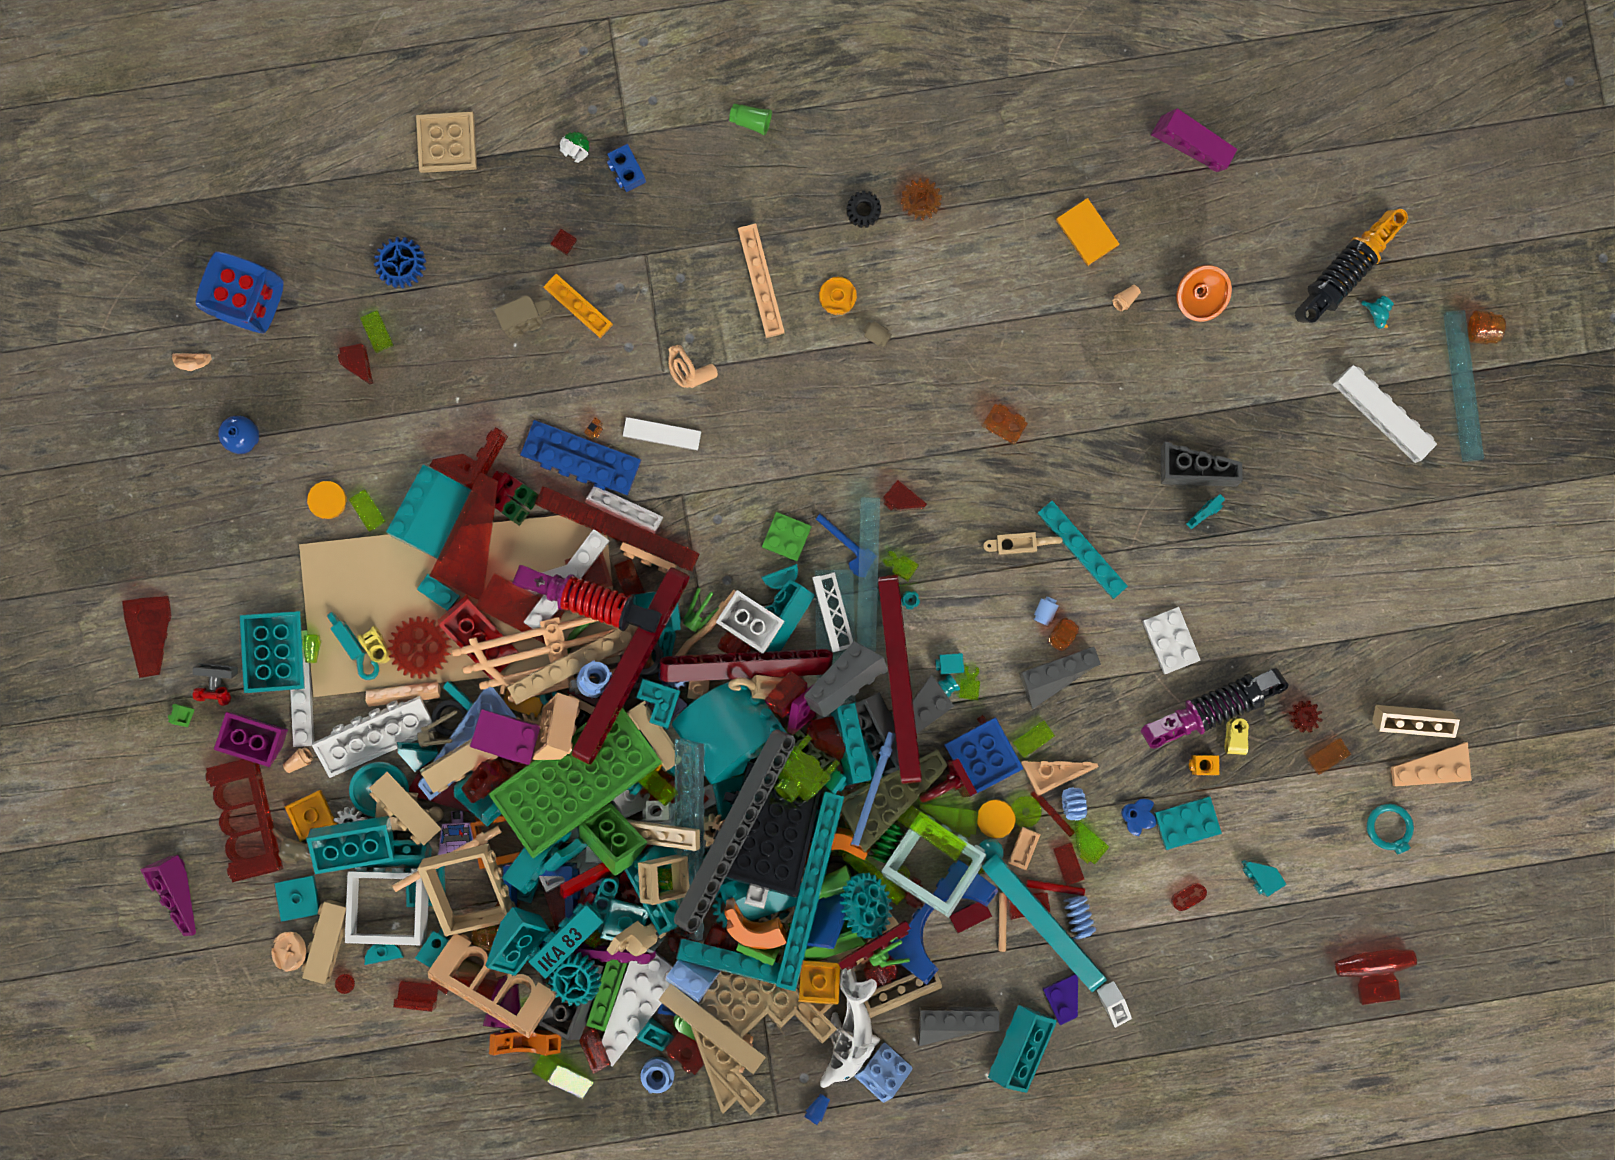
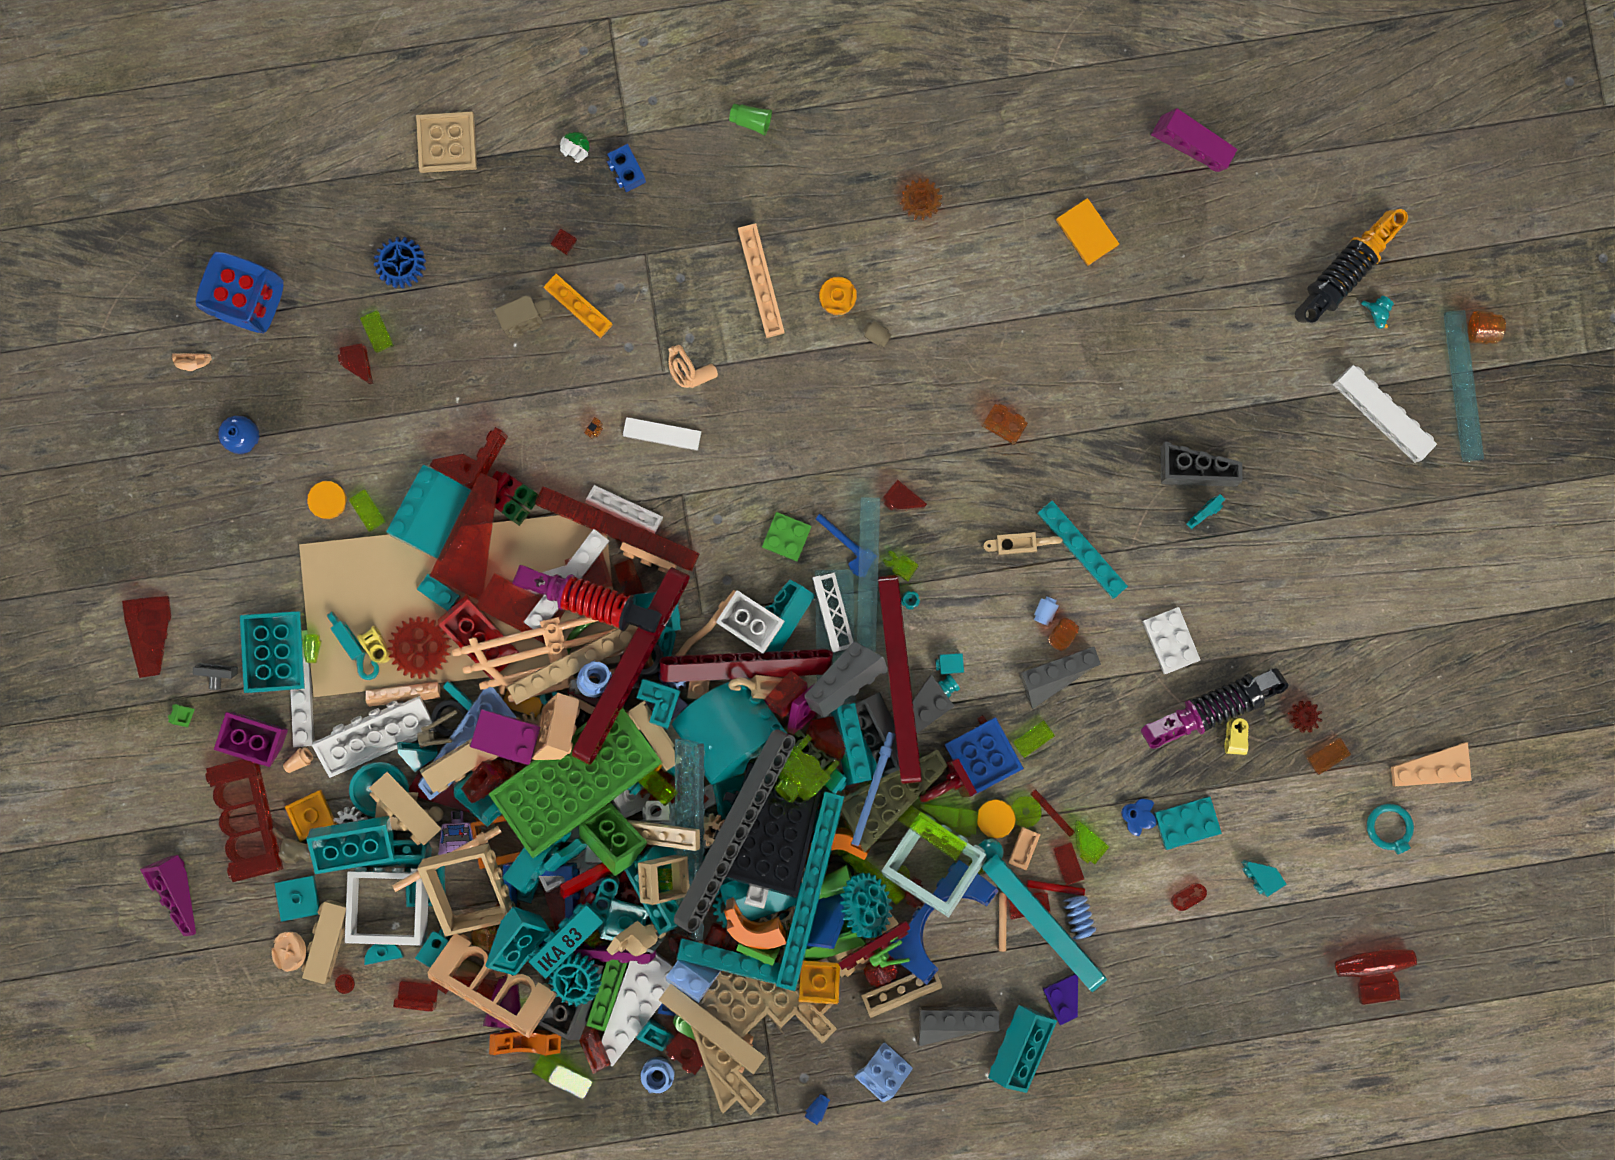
(220, 694): red bar -> none
(580, 458): blue plate -> none
(693, 620): bright green plant -> none
(732, 644): clear red gear -> none
(779, 578): teal plate -> none
(854, 1039): white animal -> none
(867, 198): black tyre -> none
(886, 843): green piece -> none
(969, 687): clear neon green plate -> none
(969, 916): dark red tile -> none
(1049, 775): light nougat wing -> none
(1074, 803): light blue gear -> none
(1114, 1004): white slope -> none
(1124, 299): light nougat cone -> none
(1211, 299): orange dish -> none
(1212, 764): light orange brick -> none
(1415, 721): tan brick -> none

